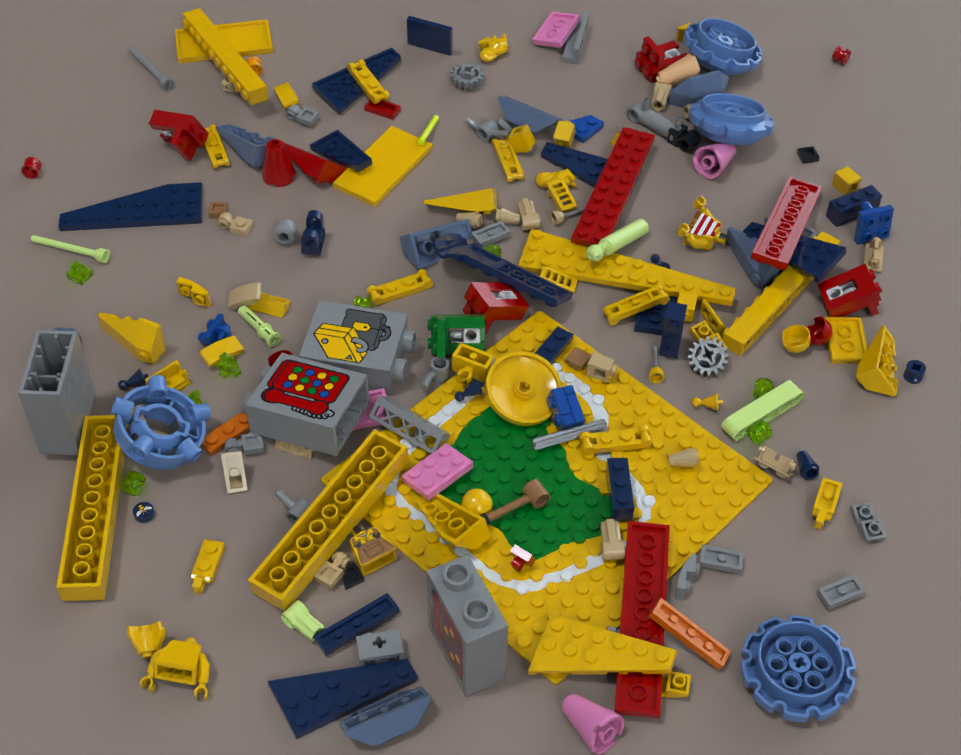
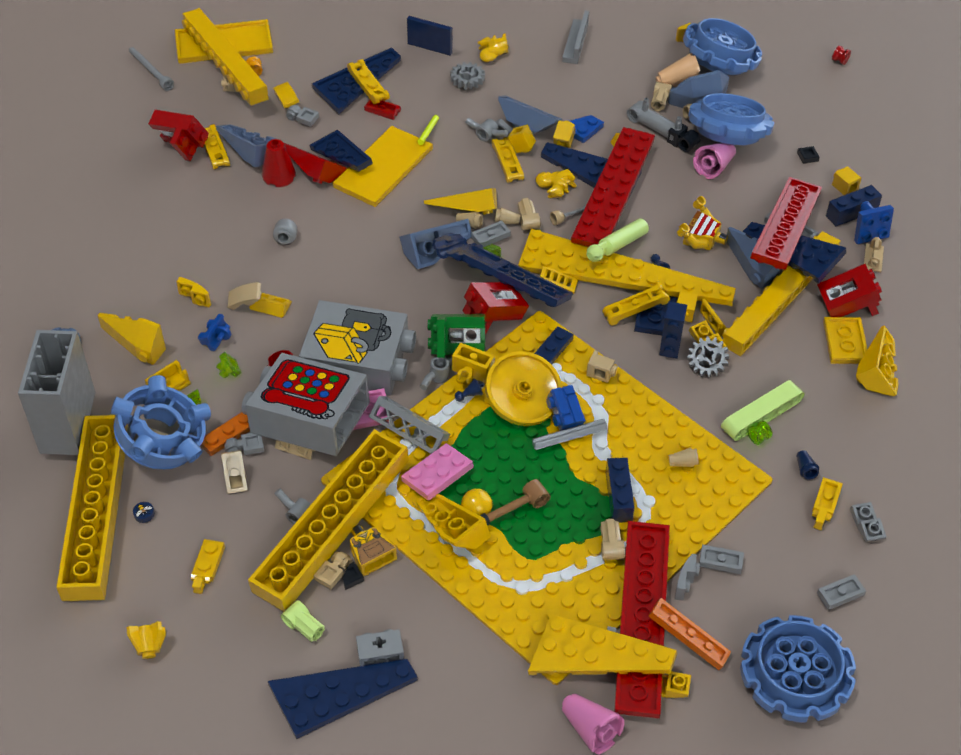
(31, 167): red wheel -> none
(79, 273): clear neon green tile -> none
(101, 255): yellowish green piece -> none
(133, 483): clear neon green wheel -> none
(136, 379): dark blue piece -> none
(153, 207): dark blue wing -> none
(179, 663): yellow torso -> none
(212, 352): yellow slope -> none
(217, 209): medium nougat tile -> none
(237, 226): tan plate -> none
(264, 330): yellowish green pin -> none
(314, 234): dark blue piece -> none
(356, 624): dark blue plate -> none
(363, 302): clear neon green wheel -> none
(387, 717): sand blue wedge -> none
(400, 287): yellow plate -> none
(467, 625): light grey brick -> none
(520, 558): tile -> none
(555, 197): yellow slope -> none
(556, 29): bright pink plate -> none
(578, 358): medium nougat tile -> none
(615, 440): yellow plate -> none
(656, 58): red brick -> none
(656, 373): yellow hinge -> none
(710, 402): yellow piece -> none
(762, 386): clear neon green wheel -> none
(767, 459): tan hinge -> none
(796, 338): yellow hair -> none
(820, 331): red hair -> none
(914, 371): dark blue wheel -> none

